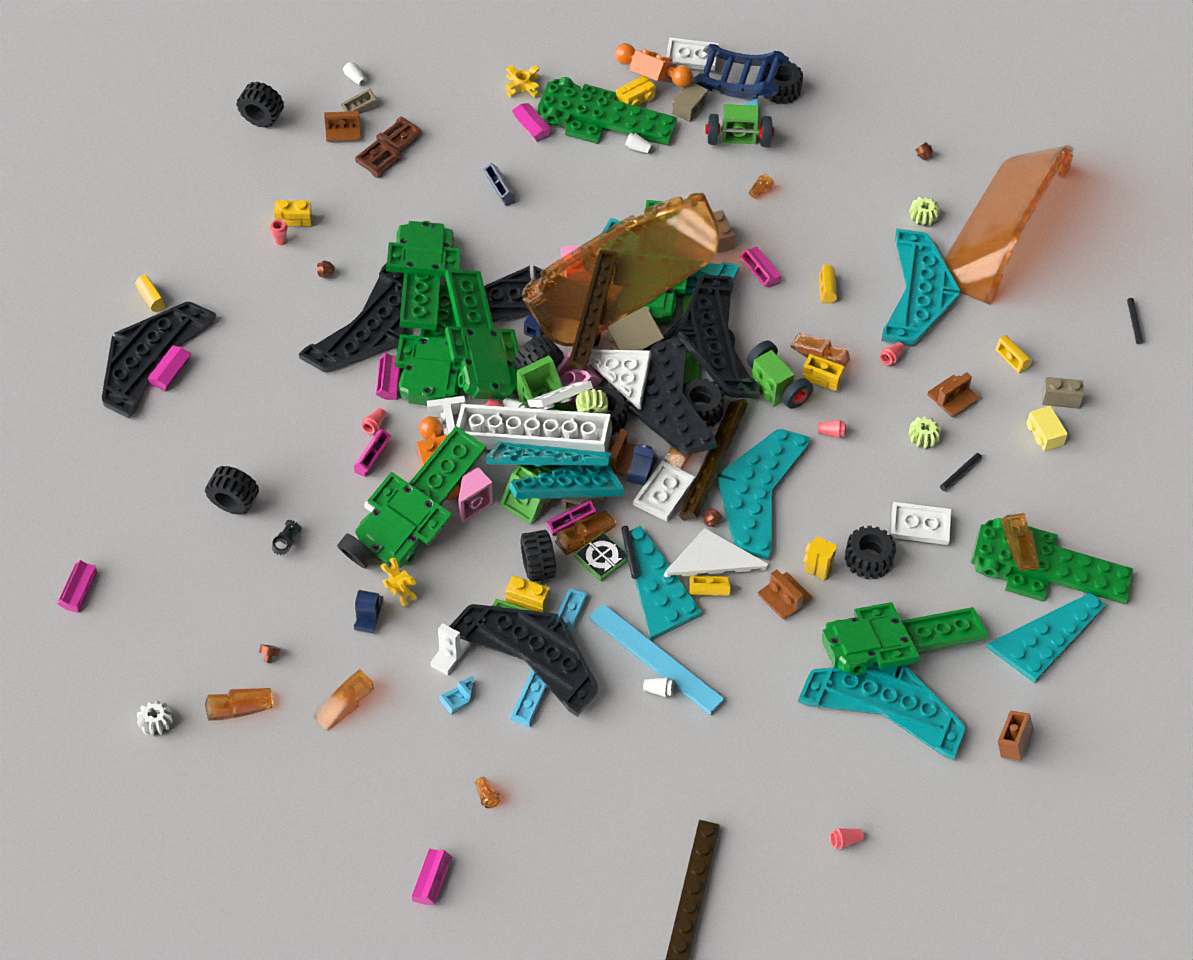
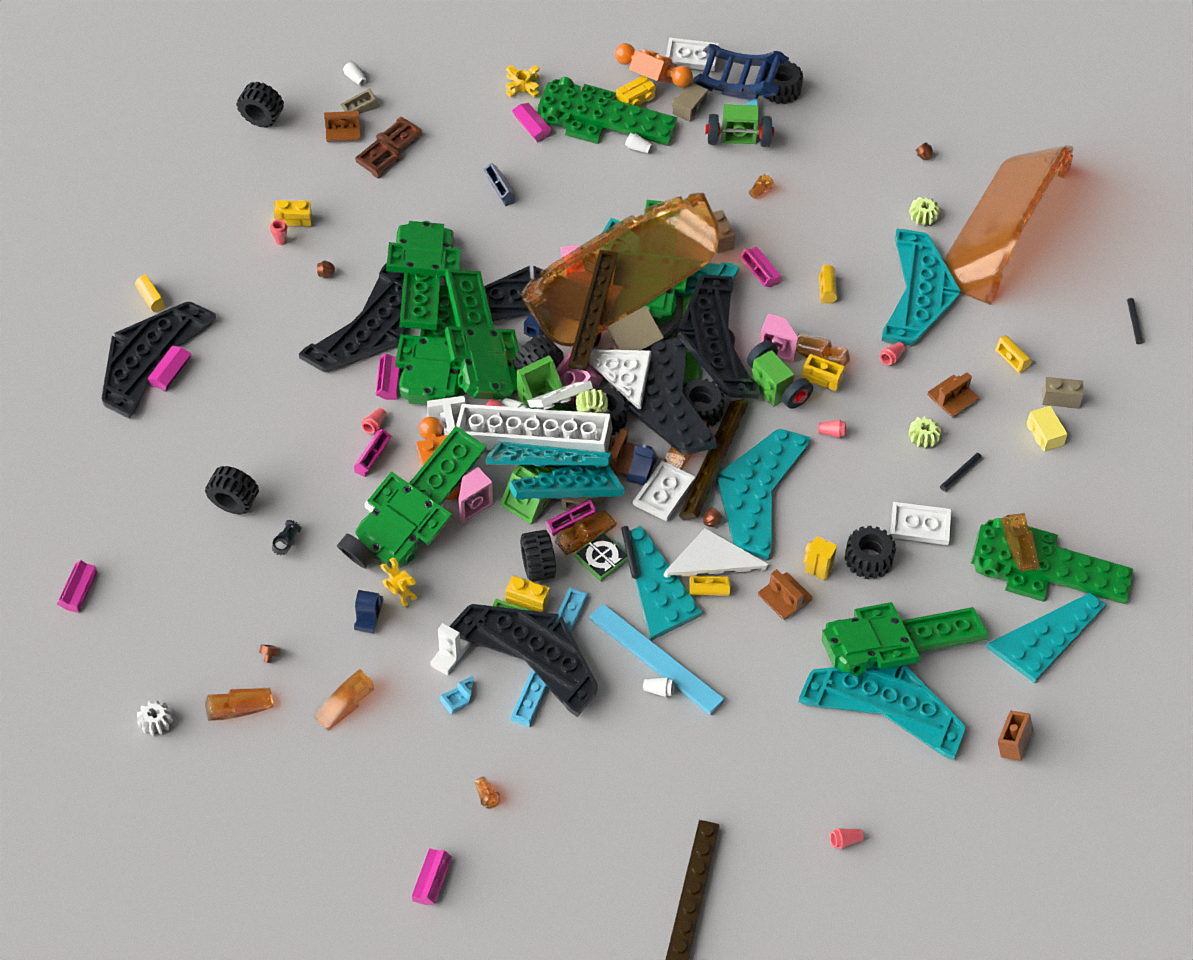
(782, 335): none -> bright pink slope

